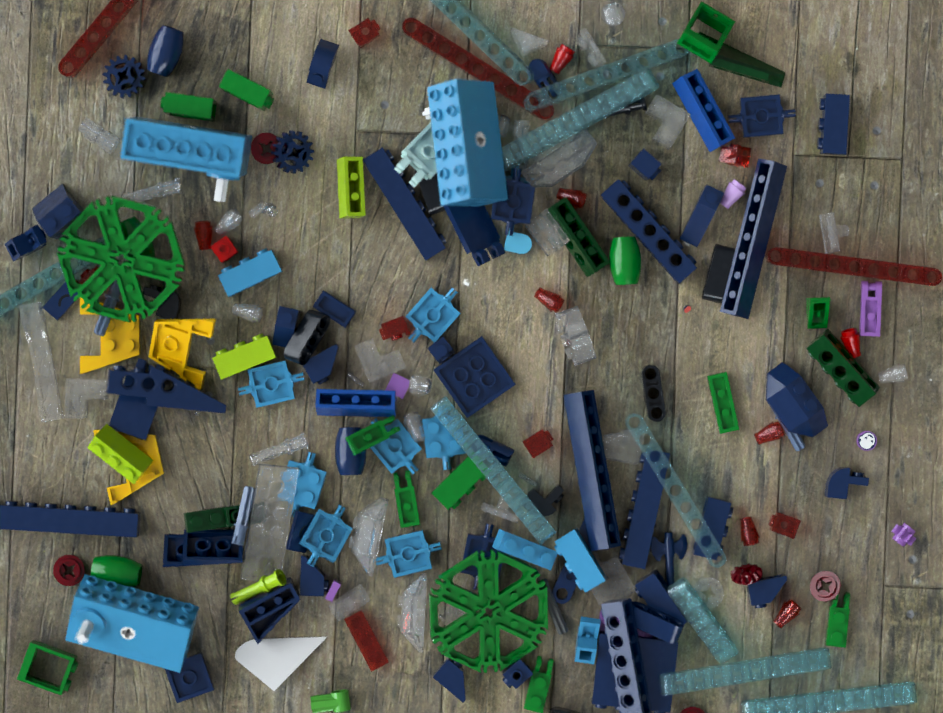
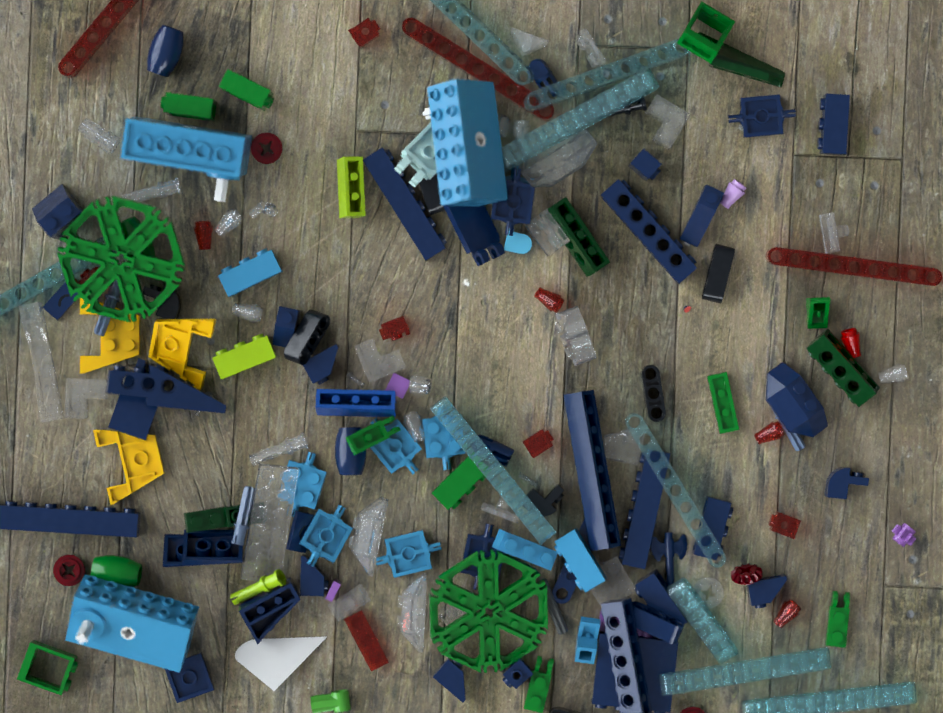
(26, 243): dark blue brick -> none
(119, 84): dark blue gear -> none
(120, 453): lime brick -> none
(224, 249): red brick -> none
(271, 384): dark azure plate -> none
(300, 155): dark blue gear -> none
(322, 63): dark blue brick -> none
(334, 309): dark blue tile -> none
(406, 502): green hinge -> none
(432, 315): dark azure plate -> none
(441, 350): dark blue brick -> none
(474, 377): dark blue plate -> none
(561, 58): red cone -> none
(575, 197): clear red cone -> none
(613, 14): clear piece -> none
(625, 260): green piece -> none
(703, 110): blue brick -> none
(735, 155): clear red brick -> none
(749, 533): clear red cone -> none
(753, 238): dark blue brick -> none
(816, 586): gear -> none
(866, 440): tile -> none
(870, 309): medium lavender plate -> none

